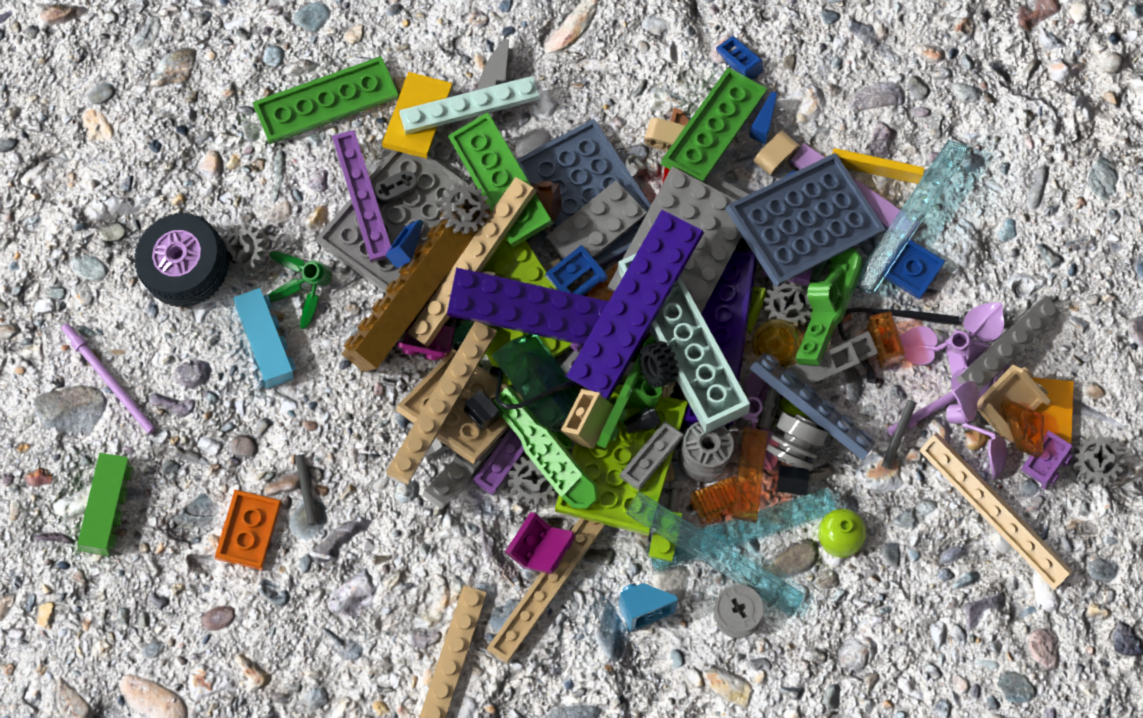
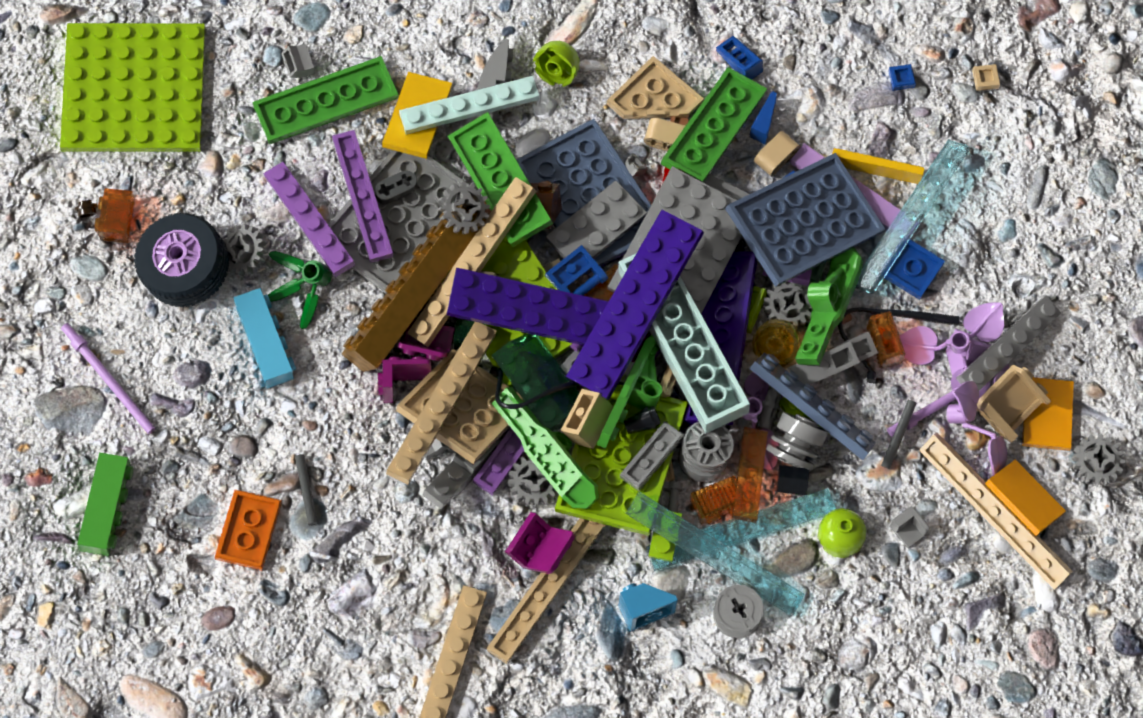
(86, 208): none -> dark brown plate
(115, 215): none -> clear orange brick
(133, 87): none -> lime plate
(298, 61): none -> light grey piece
(309, 219): none -> medium lavender plate
(401, 370): none -> magenta bracket
(404, 246): blue slope -> none
(482, 410): black piece -> none
(557, 63): none -> lime cylinder
(654, 94): none -> tan plate
(658, 364): black tyre -> none
(902, 77): none -> blue tile
(909, 527): none -> light grey panel
(986, 77): none -> tan plate
(1025, 427): clear orange wing -> none
(1025, 497): none -> light orange tile
(1046, 467): medium lavender bracket -> none

